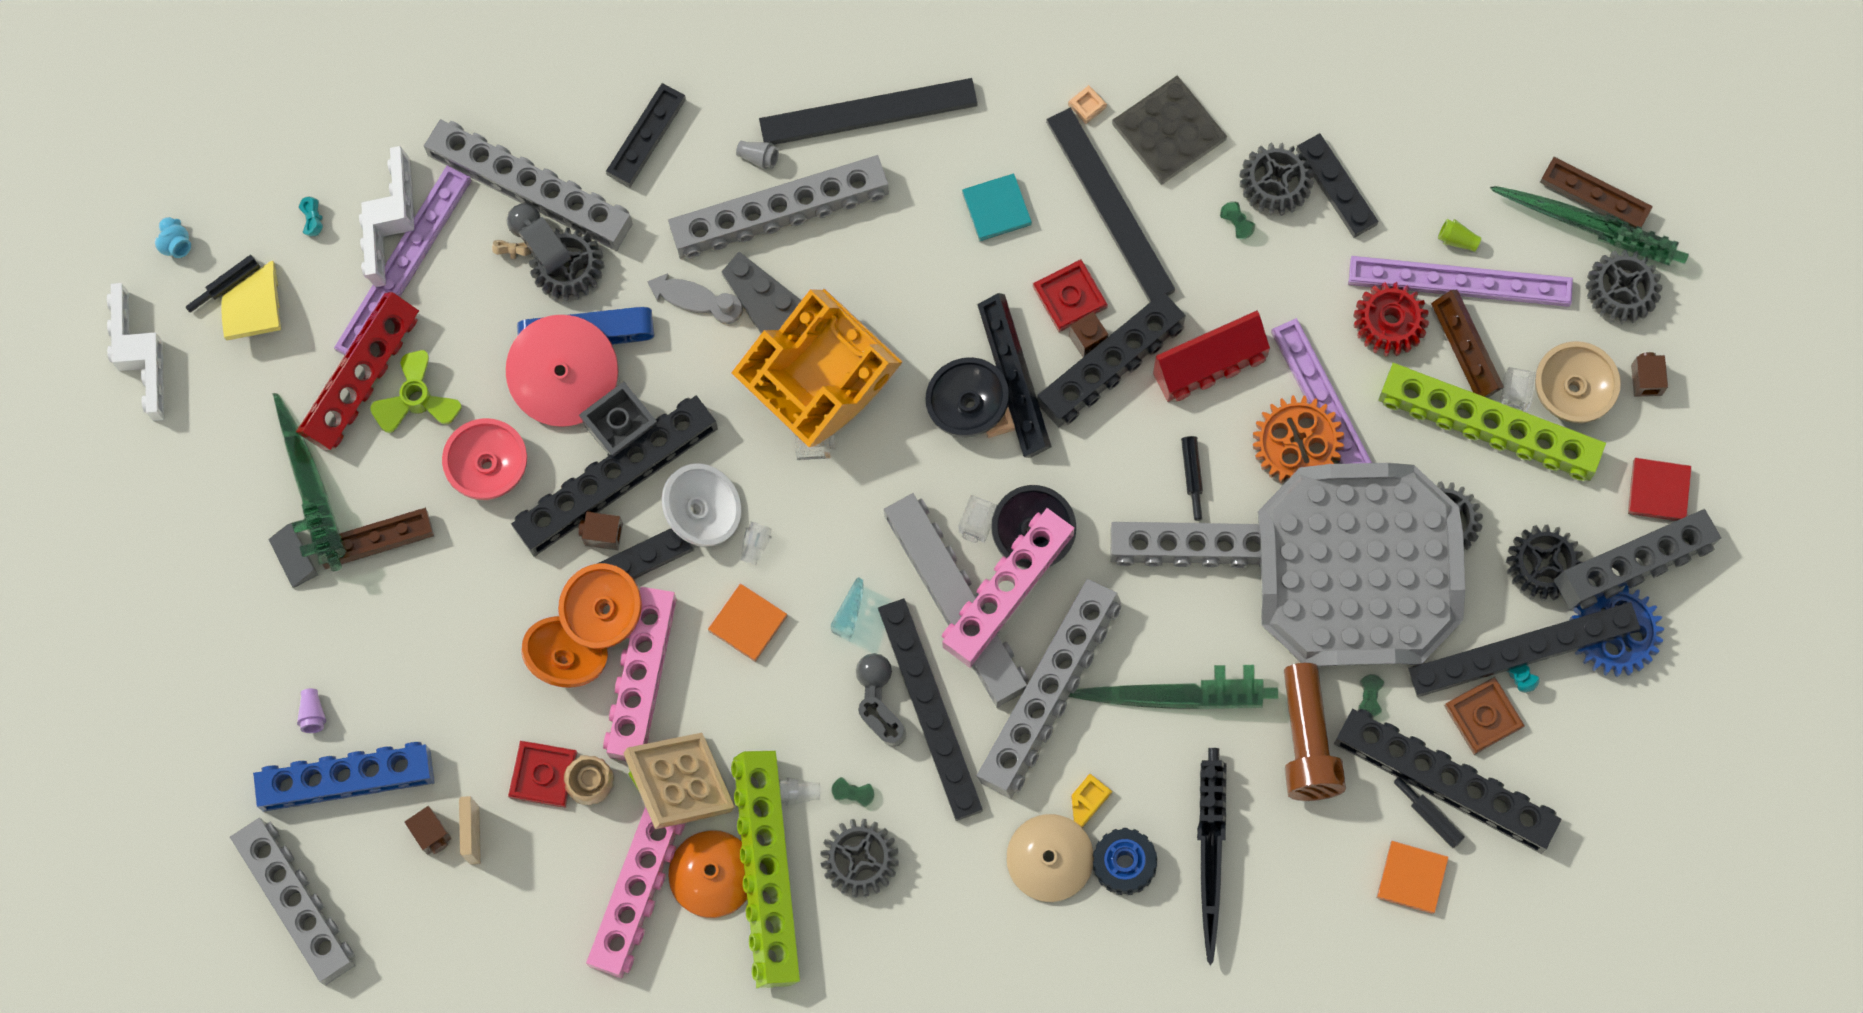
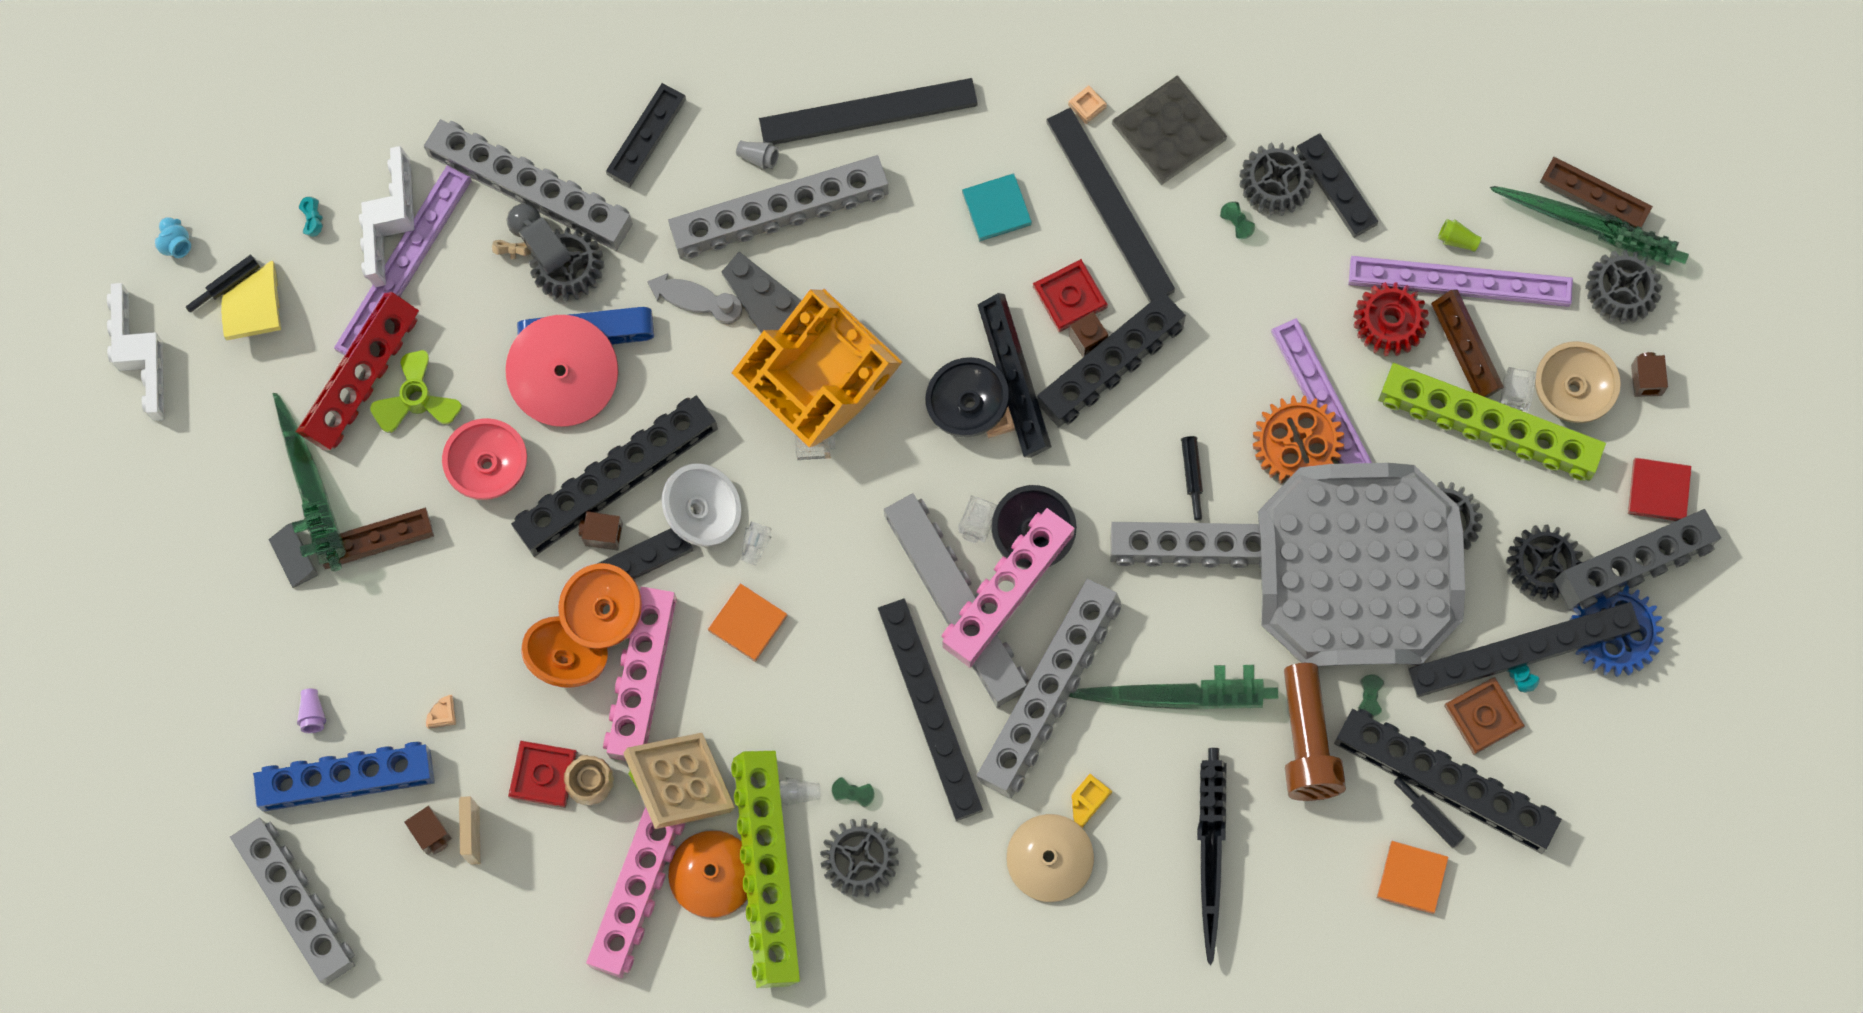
(442, 713): none -> light nougat tile
(617, 419): dark grey slope -> none
(846, 617): clear light blue slope -> none
(873, 673): dark grey beam -> none
(1127, 843): black wheel -> none
(1211, 357): red slope -> none

